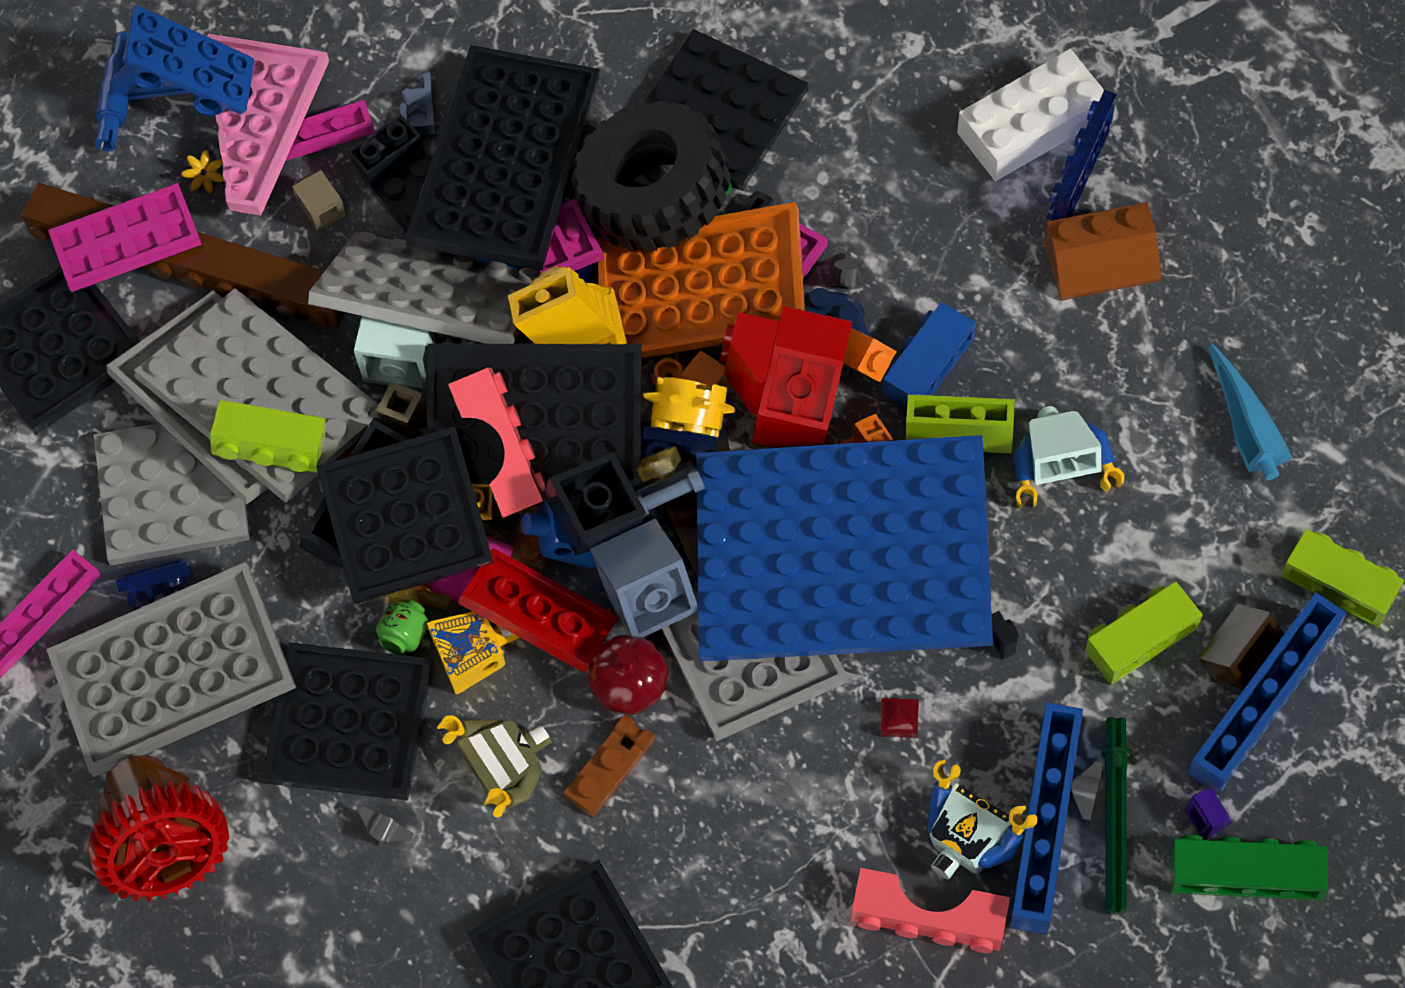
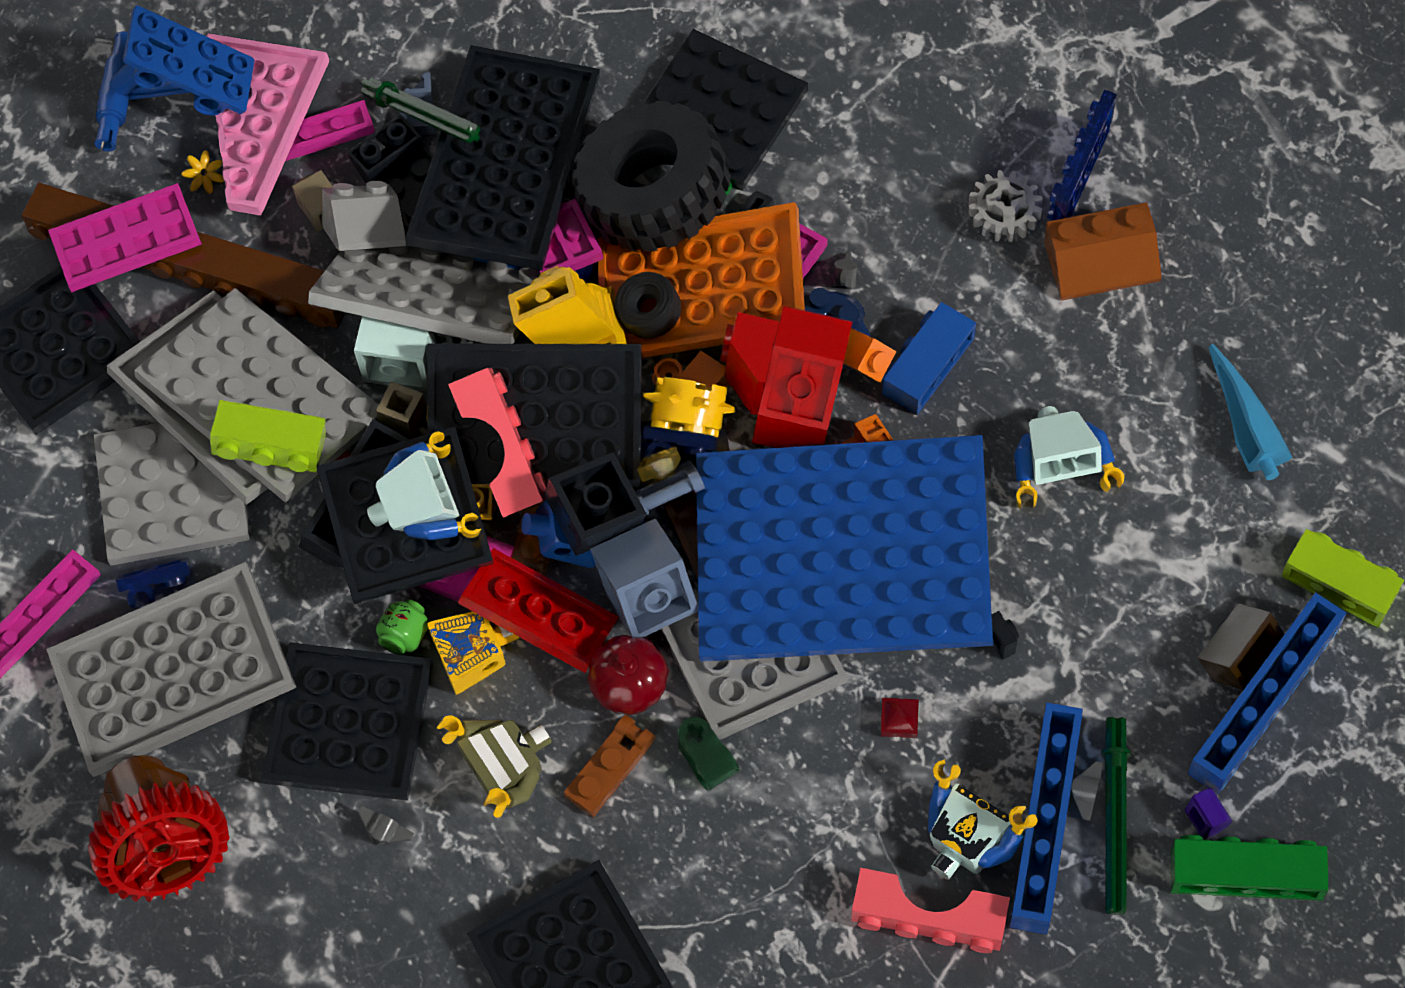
(362, 216): none -> light grey slope
(387, 95): none -> dark green axle
(418, 496): none -> light aqua torso
(421, 595): clear yellow cone -> none
(642, 287): none -> black tyre
(709, 758): none -> clear green piece
(962, 416): lime brick -> none
(1006, 204): none -> light grey gear
(1029, 115): white brick -> none
(1142, 632): lime brick -> none

